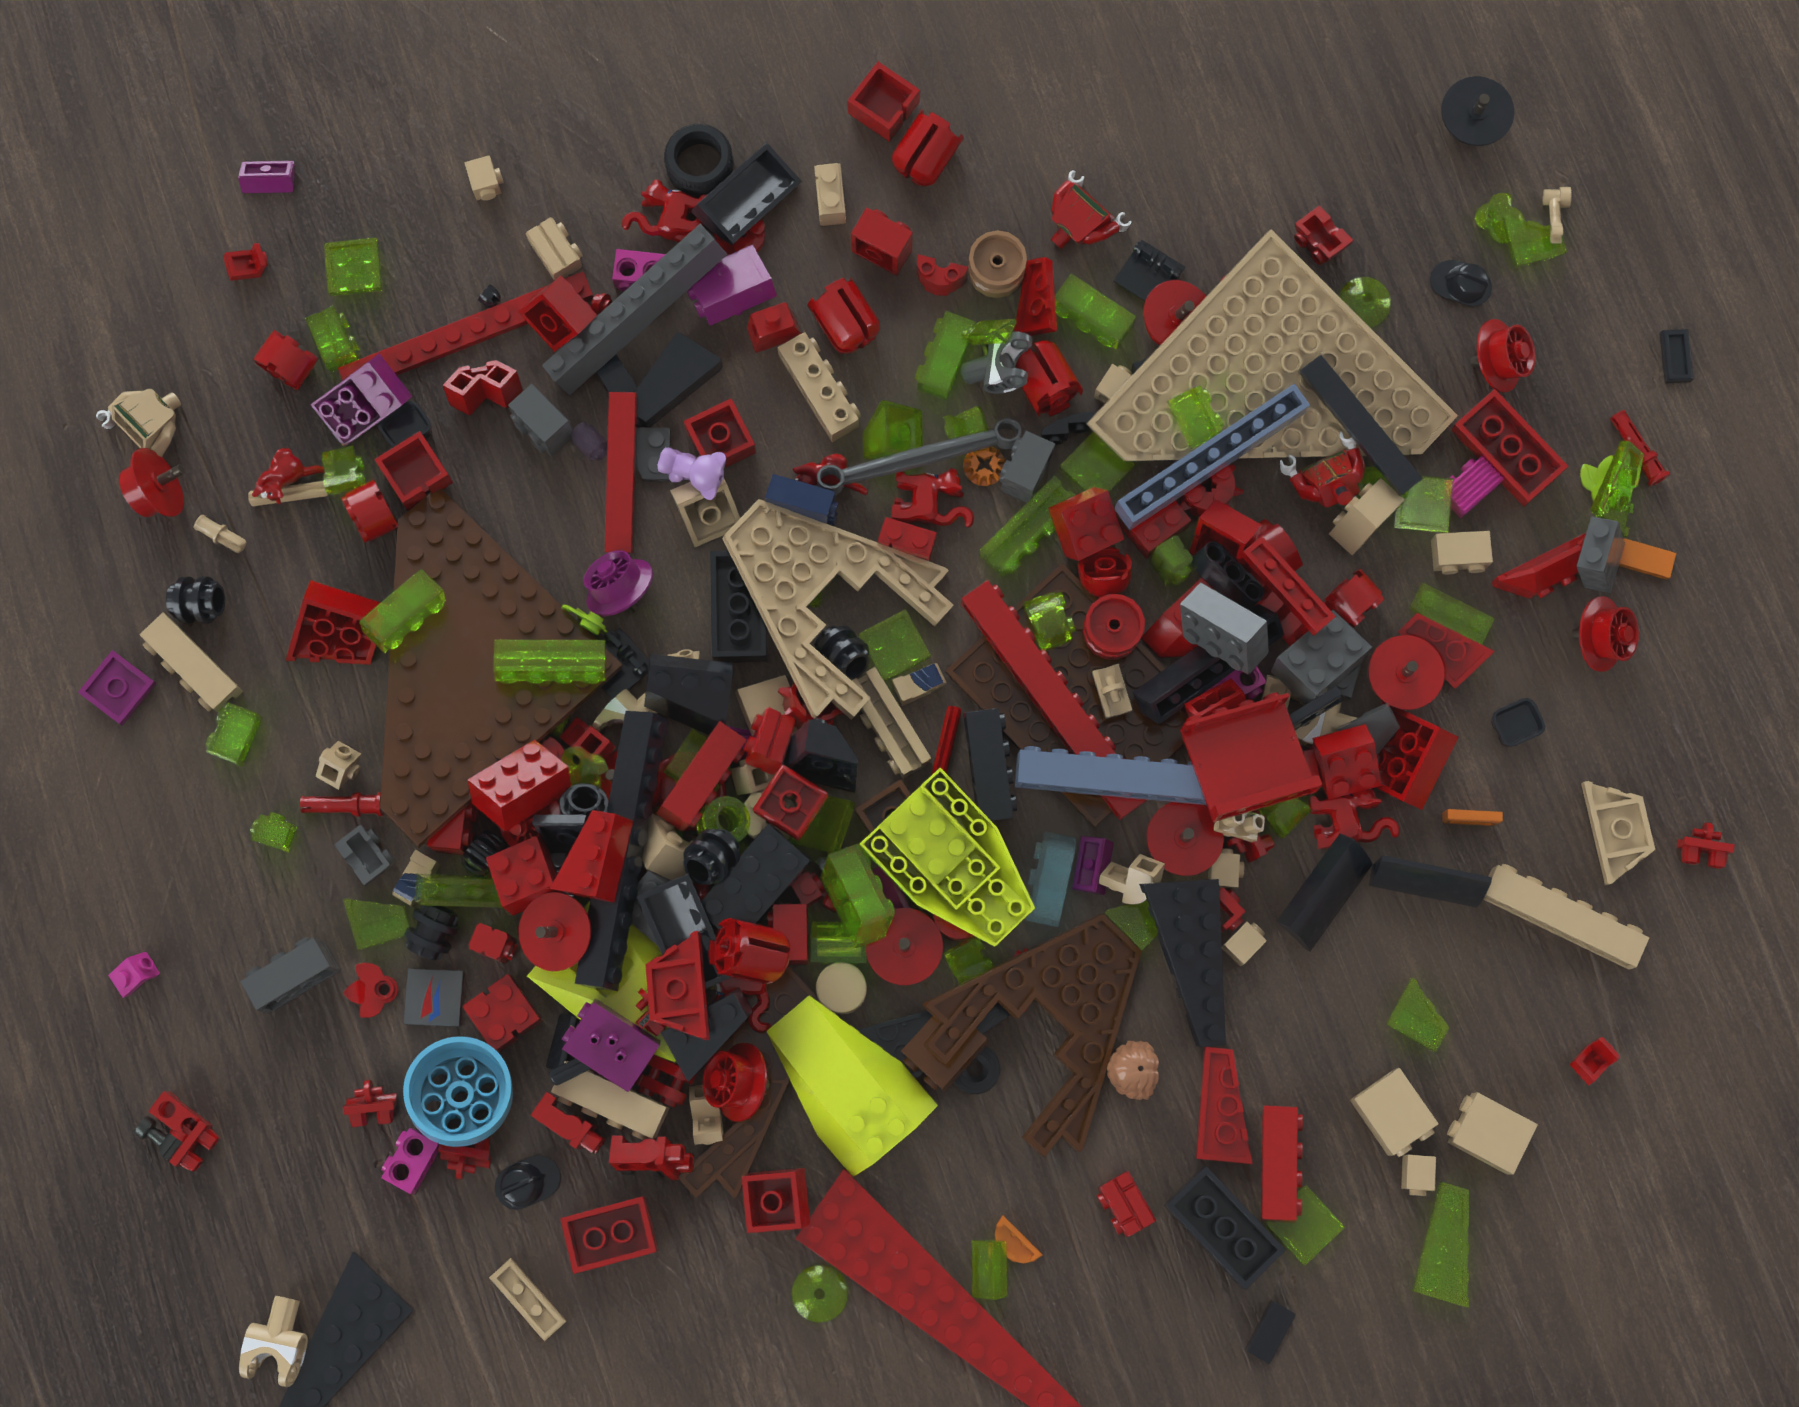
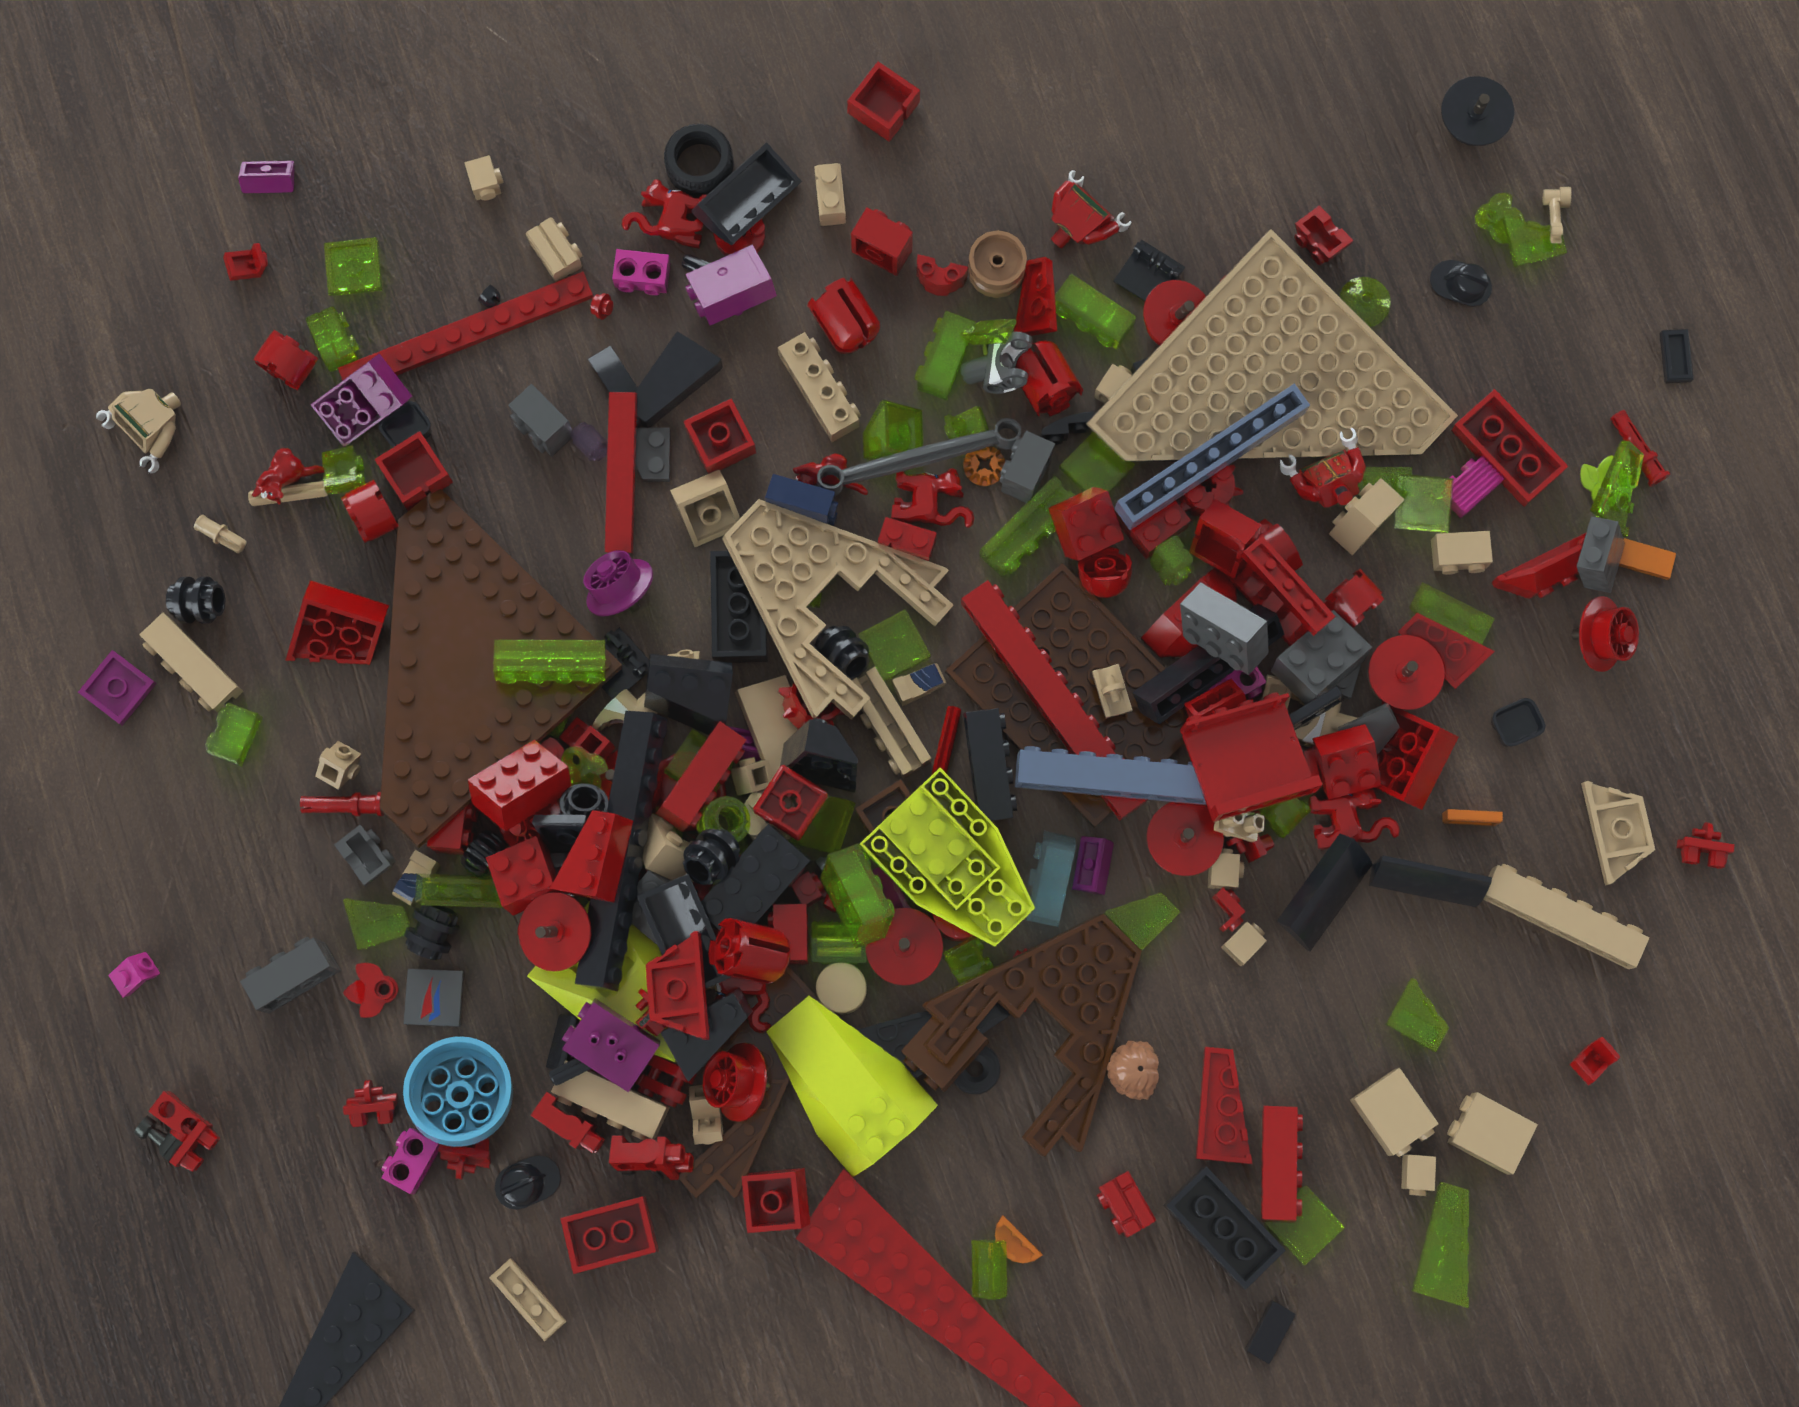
(152, 485): red piece -> none
(273, 831): clear neon green brick -> none
(275, 1340): tan connector -> none
(403, 611): clear neon green brick -> none
(470, 387): red brick -> none
(493, 943): red brick -> none
(502, 1013): red piece -> none
(557, 313): red brick -> none
(590, 621): lime plate -> none
(634, 309): dark grey brick -> none
(703, 471): lavender animal -> none
(770, 740): red brick -> none
(772, 327): red torso -> none
(835, 1293): clear neon green dish -> none
(925, 149): red cylinder -> none
(1049, 620): clear neon green cylinder -> none
(1128, 879): tan brick -> none
(1129, 626): red wheel -> none
(1192, 945): black wing -> none
(1195, 416): clear neon green bracket -> none
(1227, 575): black beam -> none
(1360, 425): black tile -> none
(1504, 354): red piece -> none

